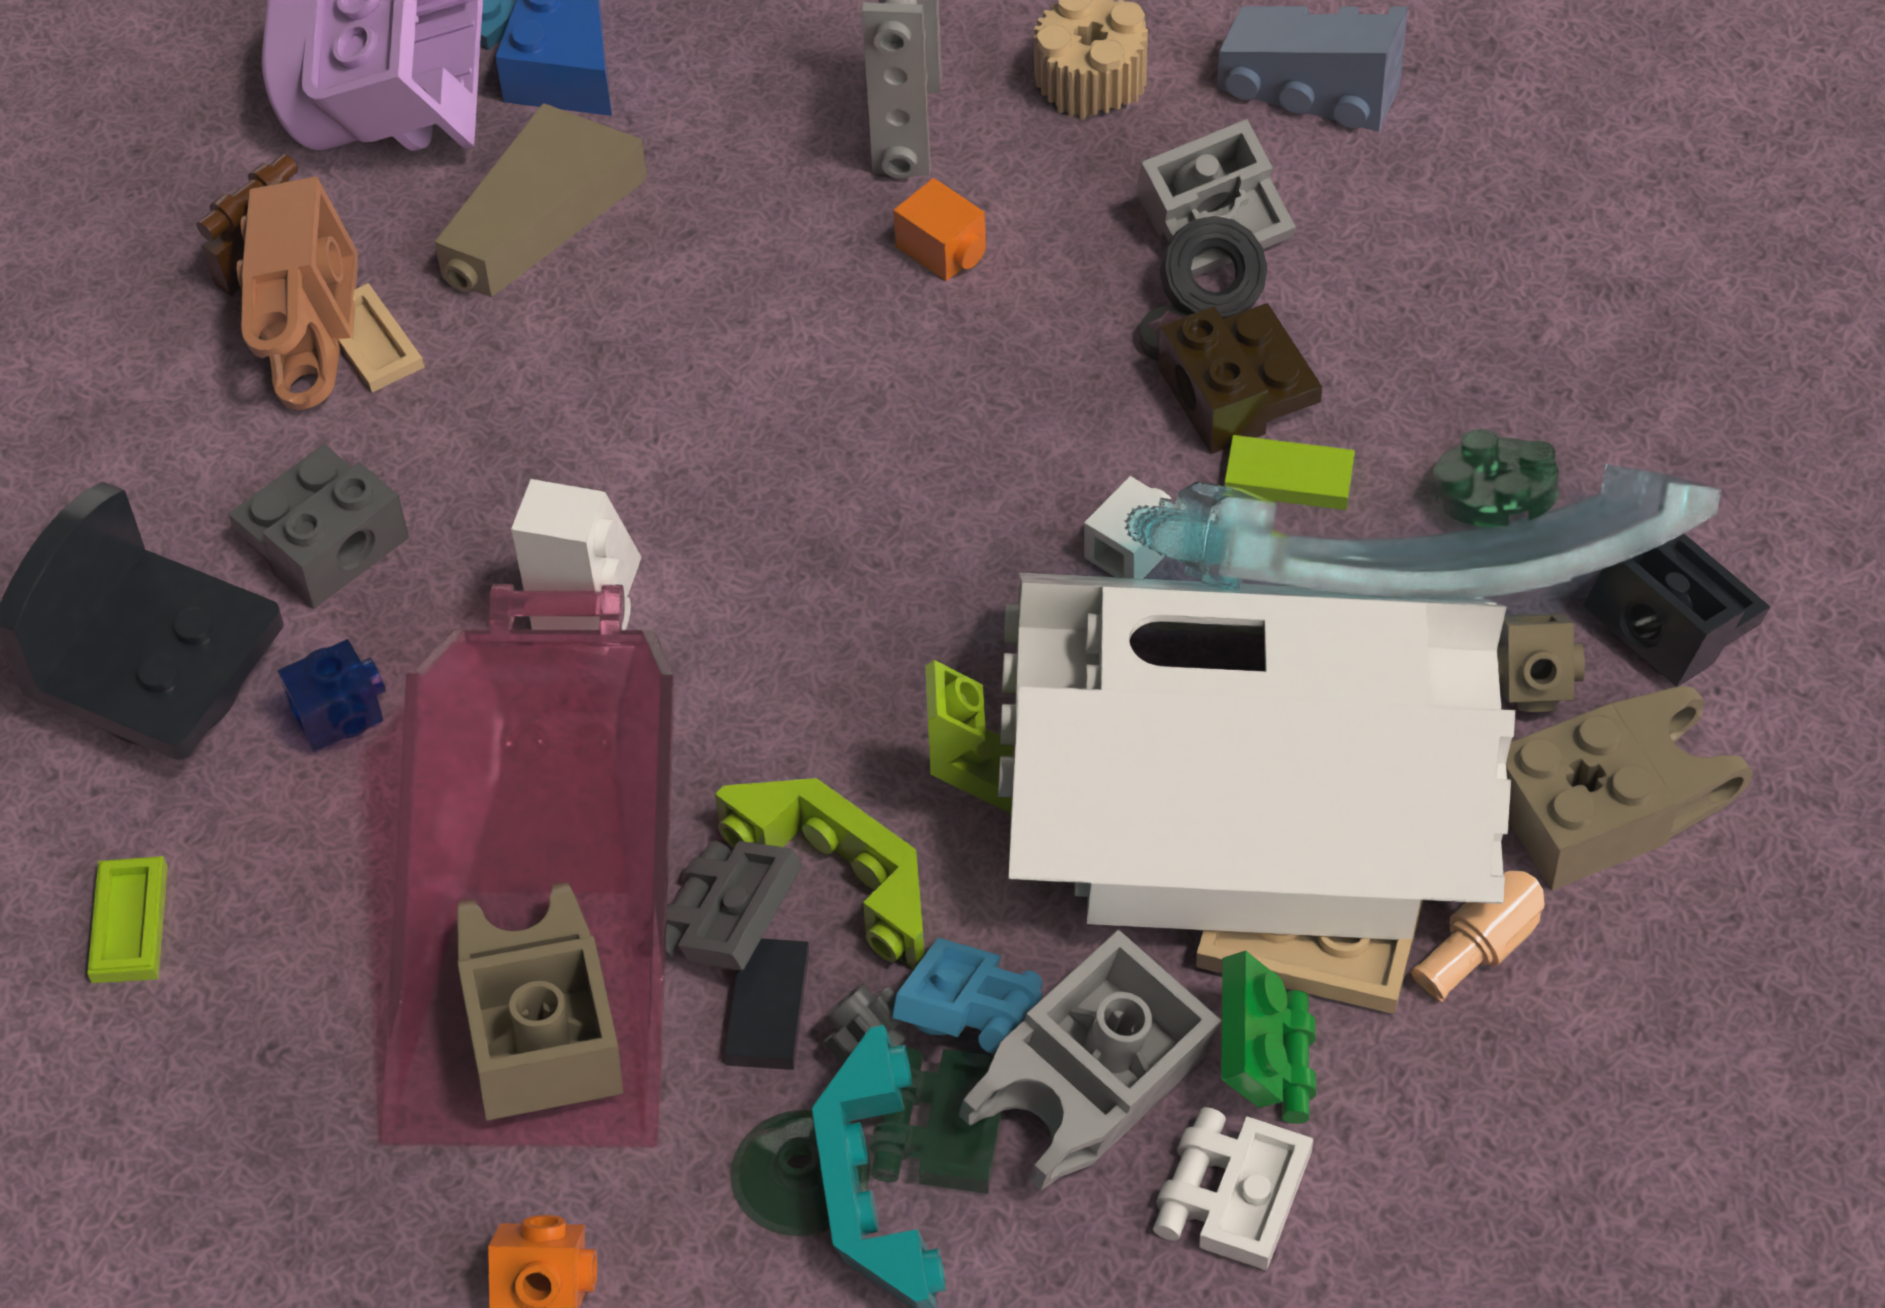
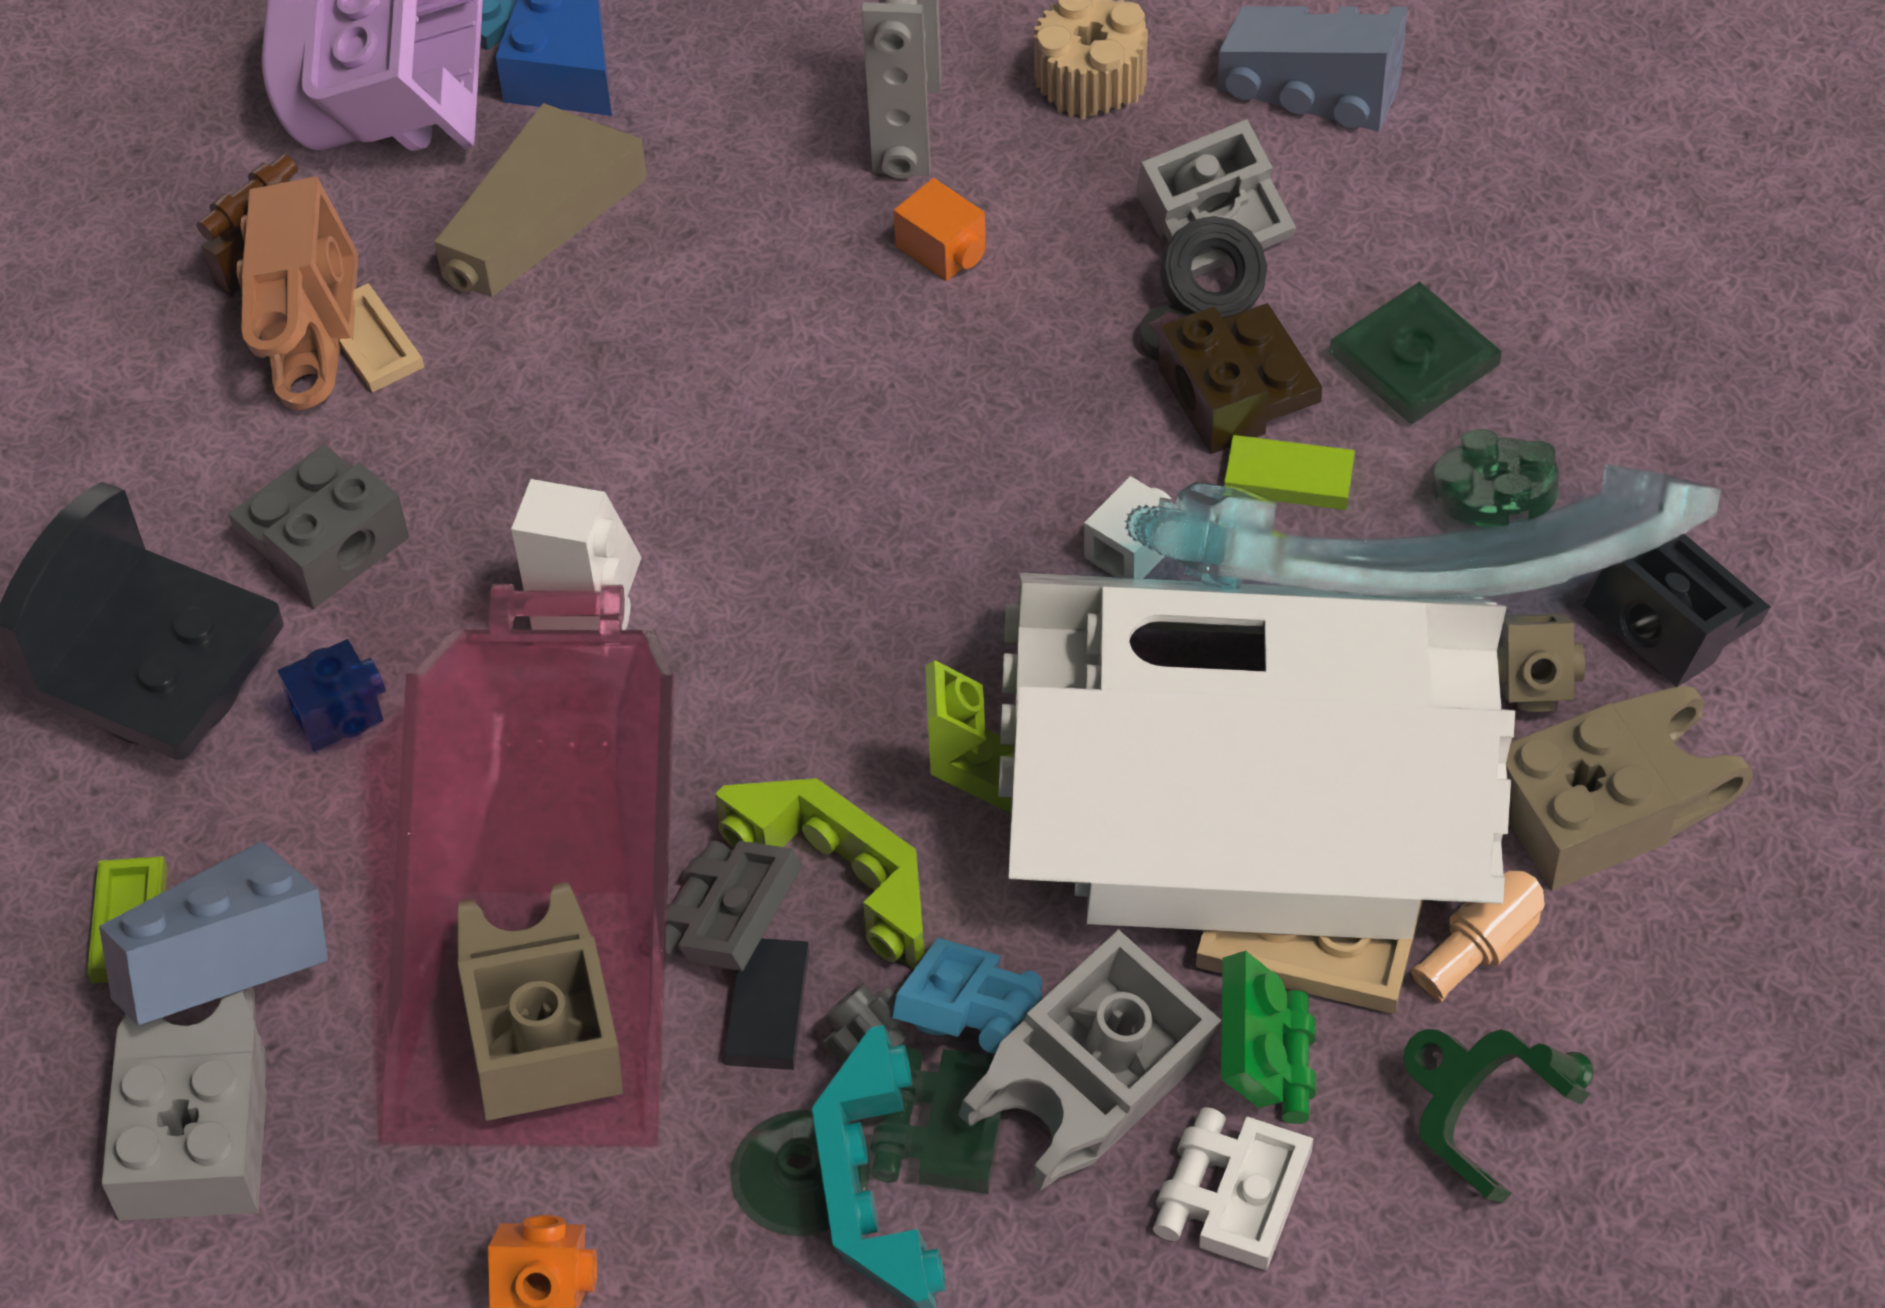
(187, 1115): none -> light grey brick
(214, 936): none -> sand blue wedge
(1415, 352): none -> clear green plate
(1464, 1071): none -> dark green piece

